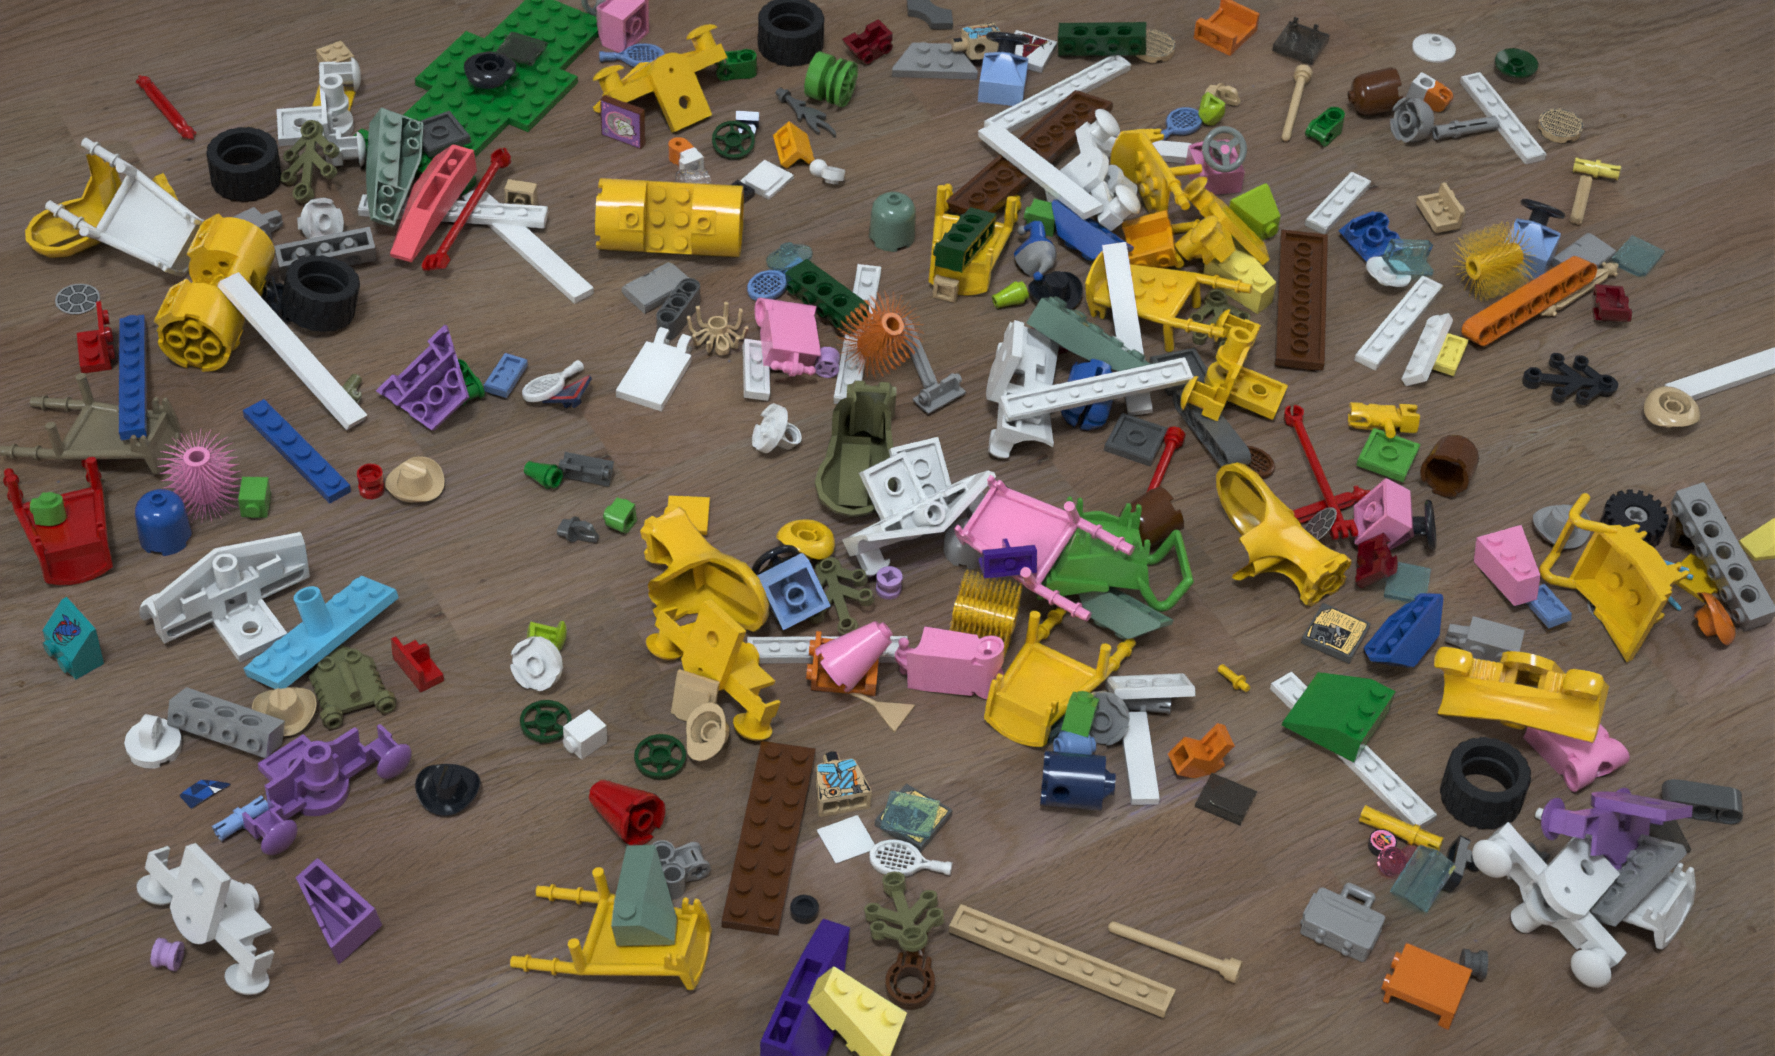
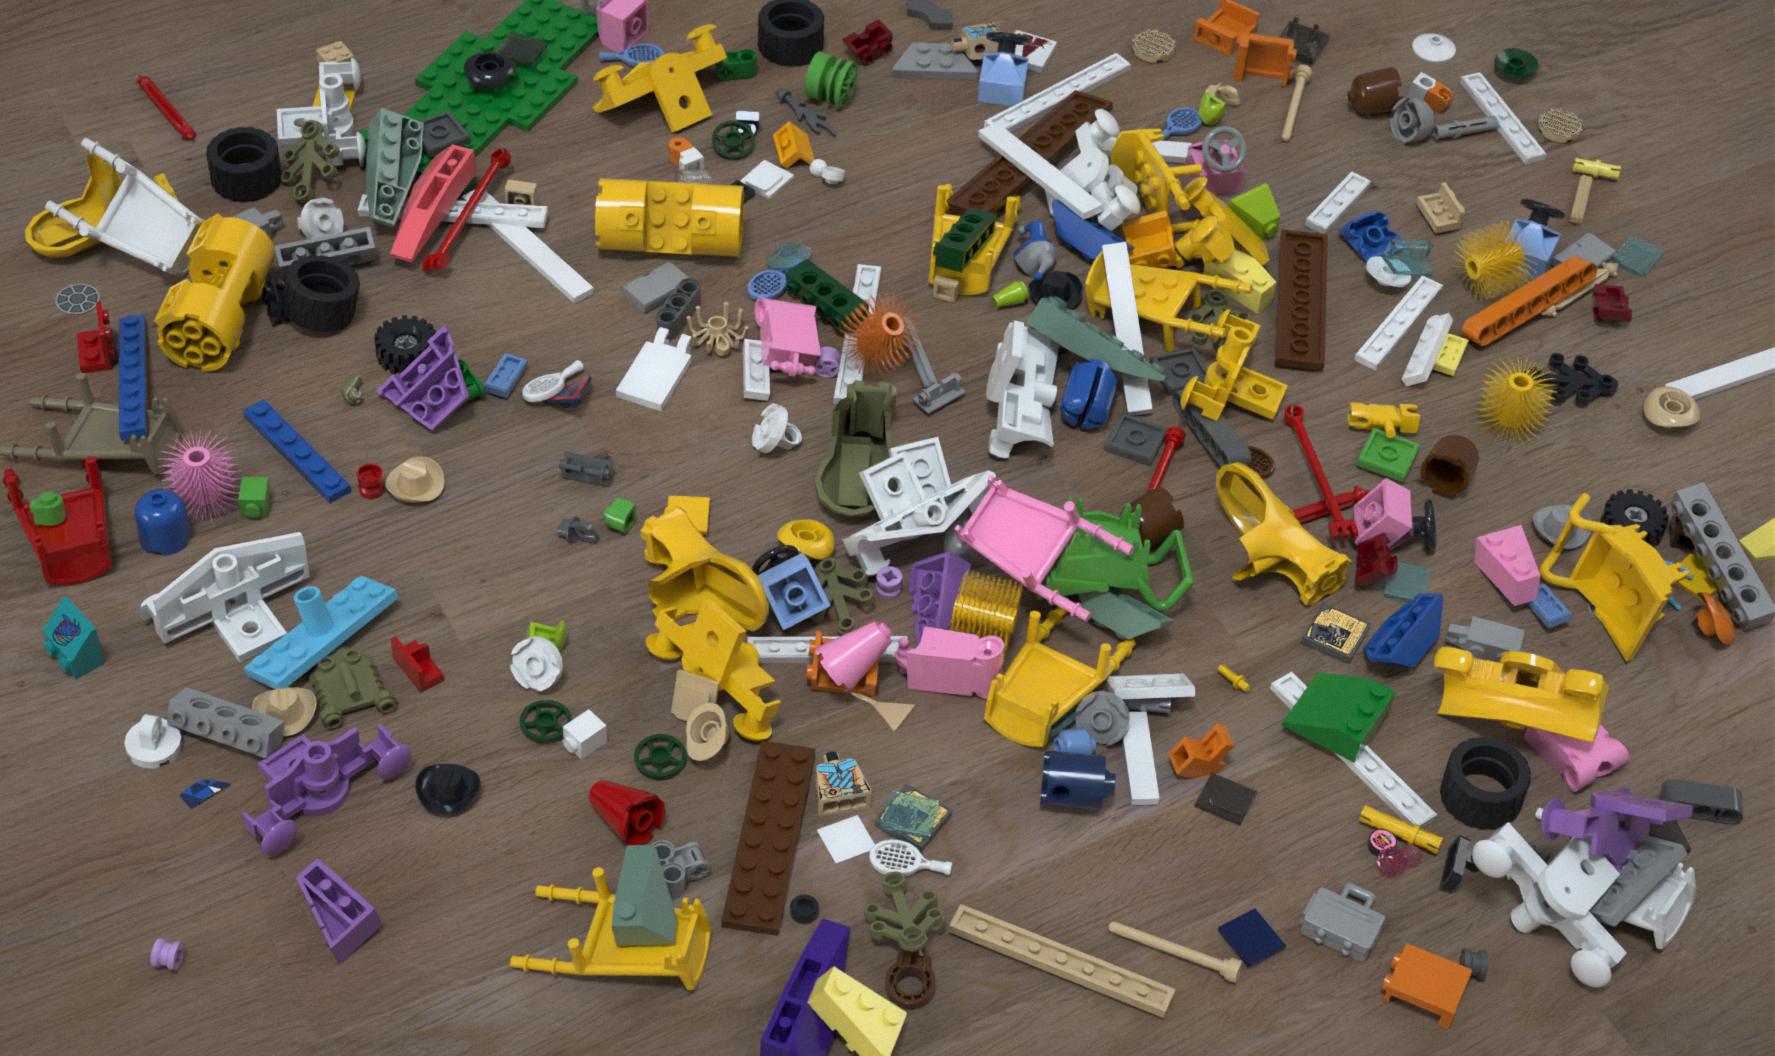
(211, 907): white piece -> none
(235, 821): light blue pin -> none
(292, 351): white tile -> none
(398, 334): none -> black bush
(545, 474): green cone -> none
(623, 121): tile -> none
(892, 221): sand green cylinder -> none
(934, 590): none -> medium lavender wedge
(1008, 560): dark purple panel -> none
(1043, 212): bright green brick -> none
(1080, 713): bright green brick -> none
(1095, 389): white tile -> none
(1102, 38): dark green brick -> none
(1251, 937): none -> clear blue piece
(1264, 57): none -> orange panel
(1321, 522): sticker -> none
(1326, 126): green piece -> none
(1423, 877): clear light blue panel -> none
(1515, 399): none -> yellow piece

